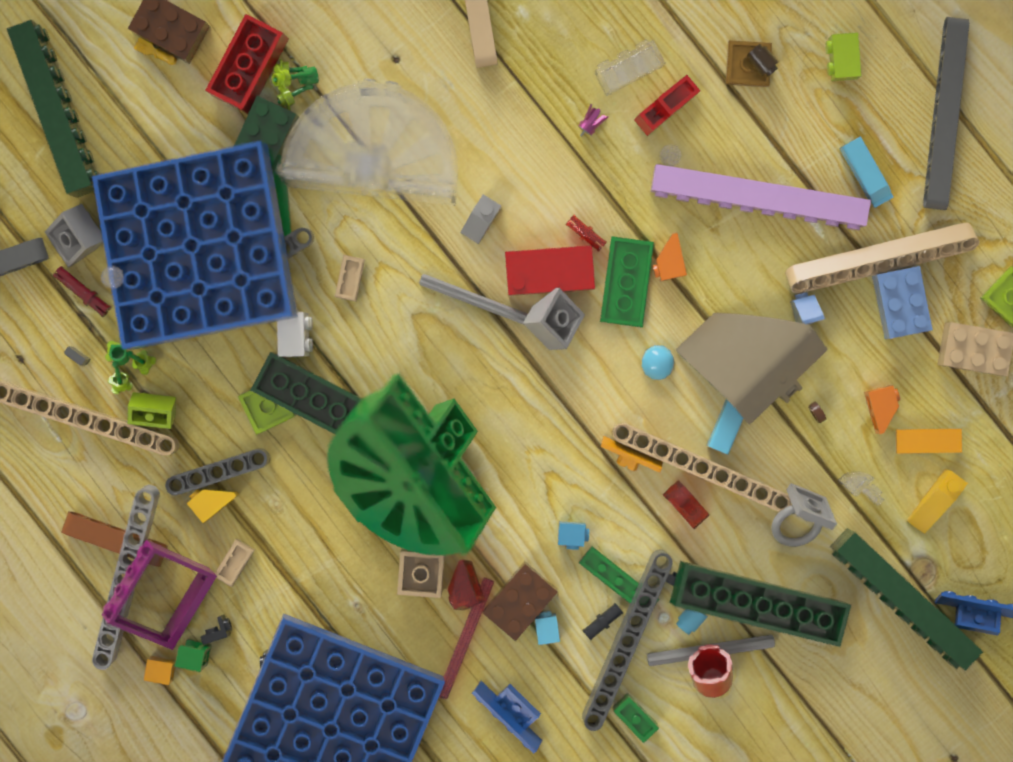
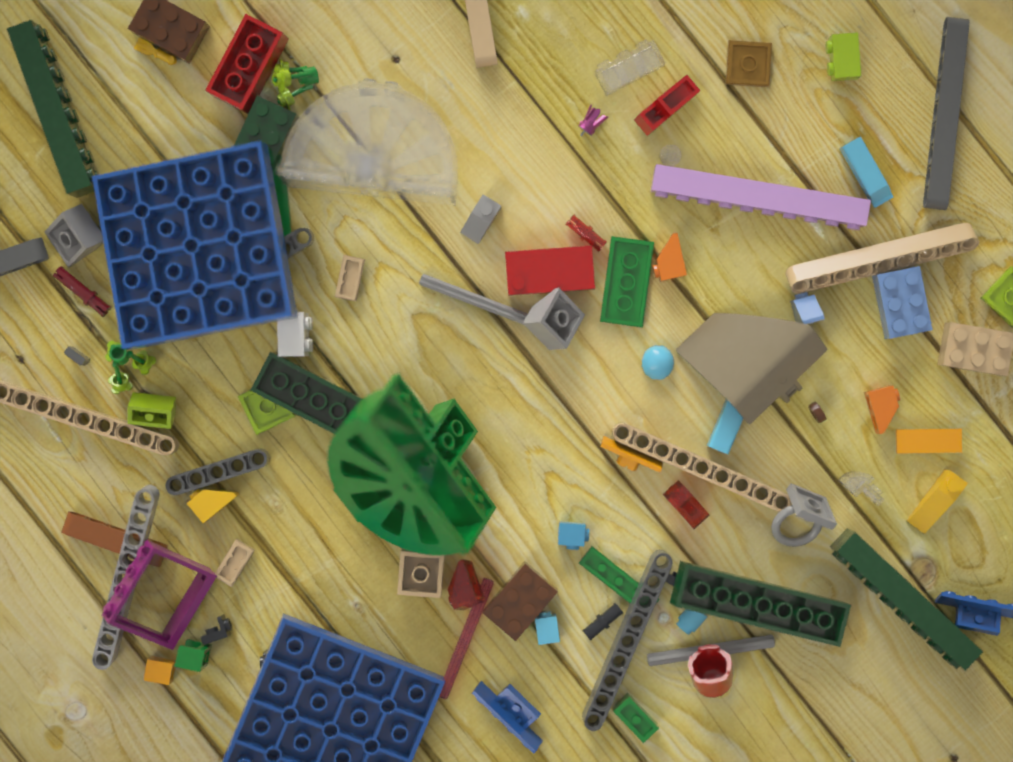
(112, 277): clear piece -> none
(763, 60): dark brown brick -> none

